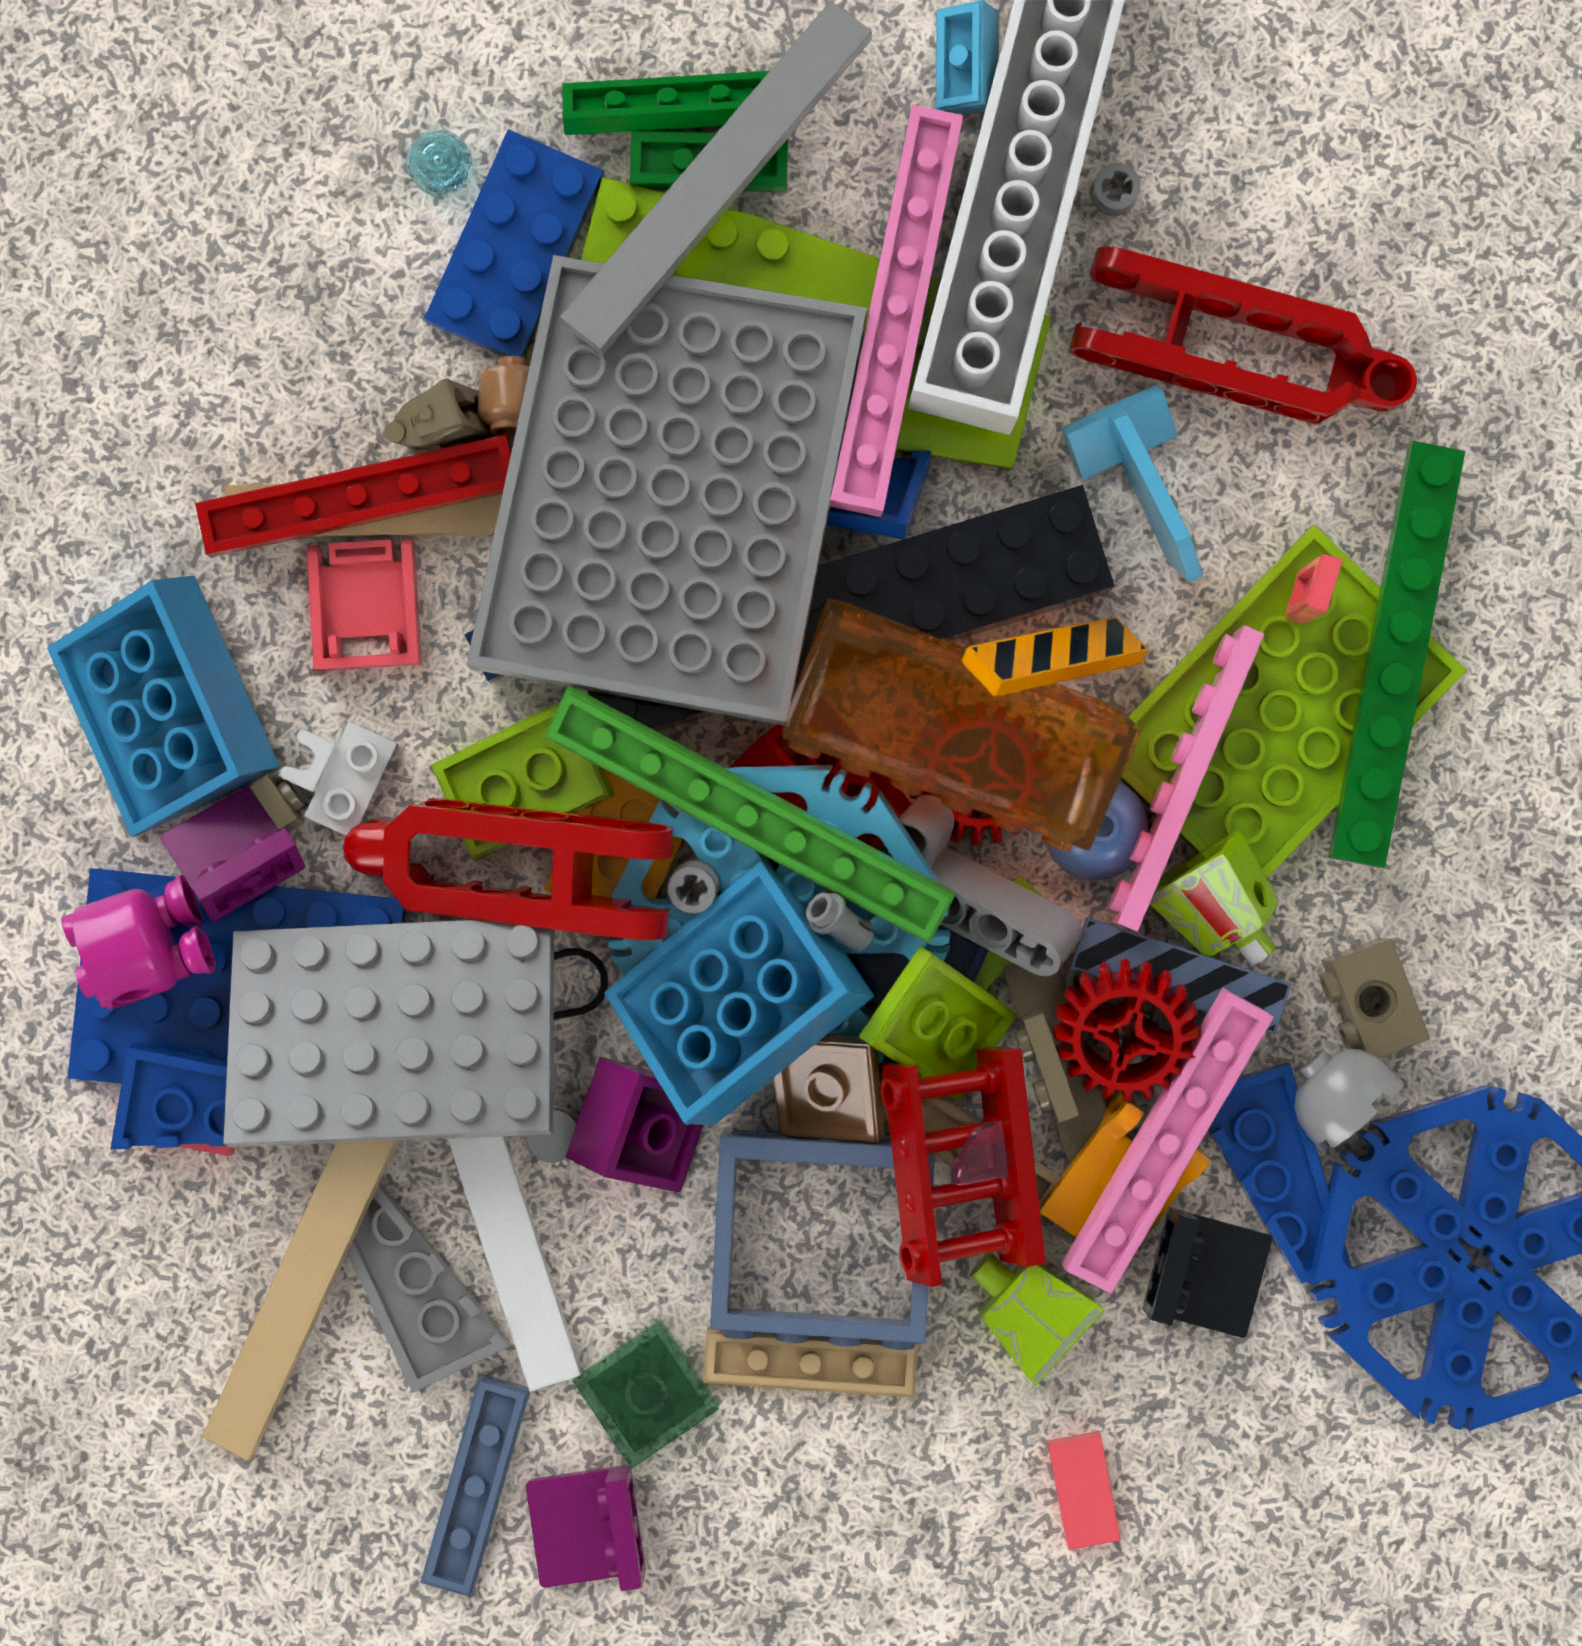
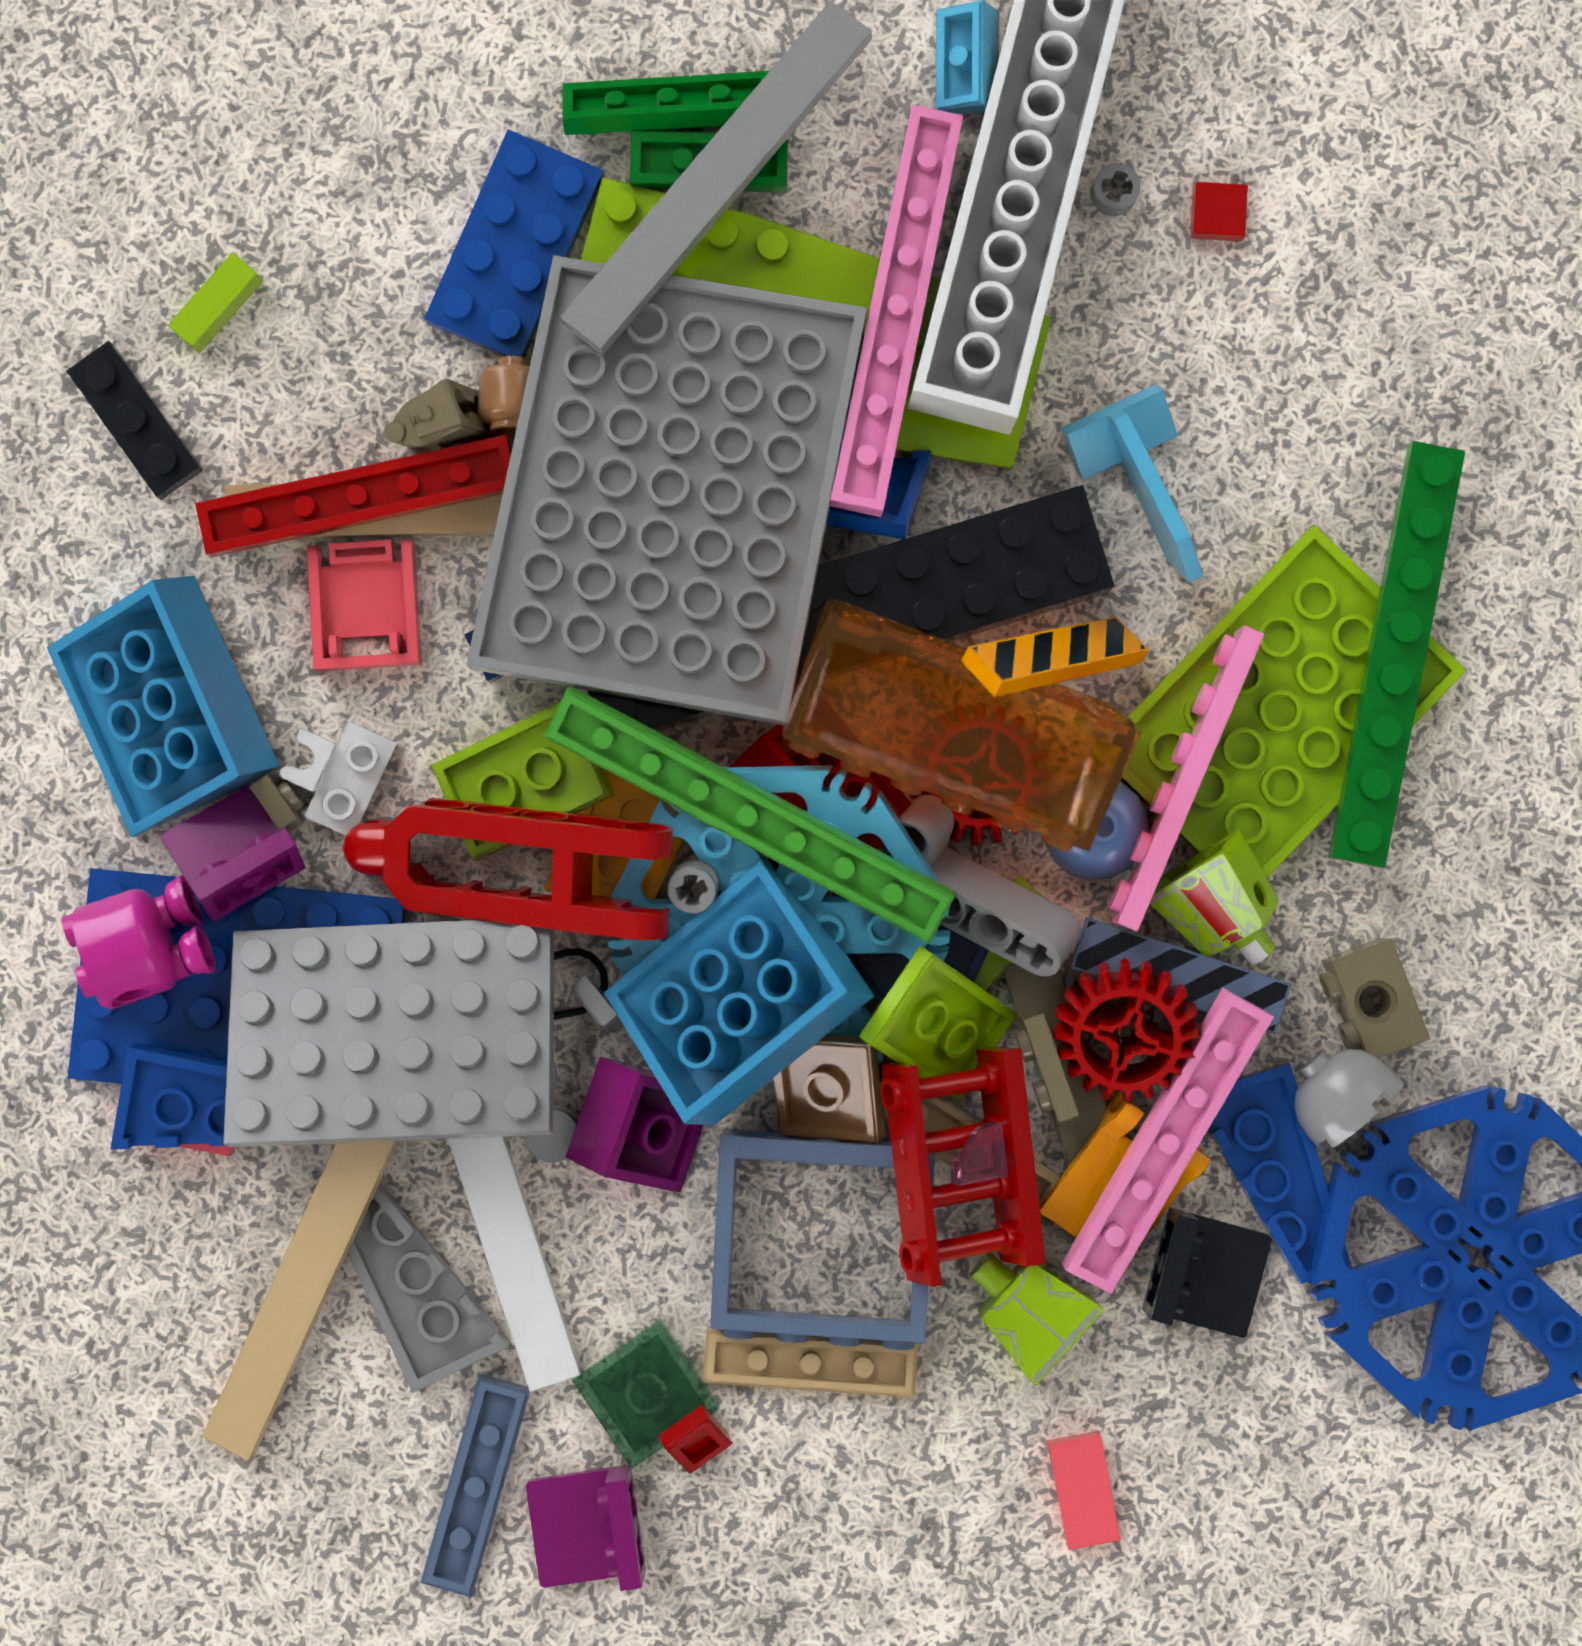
(134, 420): none -> black plate
(215, 302): none -> lime piece
(441, 178): clear light blue plate -> none
(596, 1004): none -> light grey tile
(695, 1439): none -> red tile
(830, 916): light grey pin -> none
(1219, 211): none -> red tile
(1313, 589): coral tile -> none
(1357, 377): red piece -> none

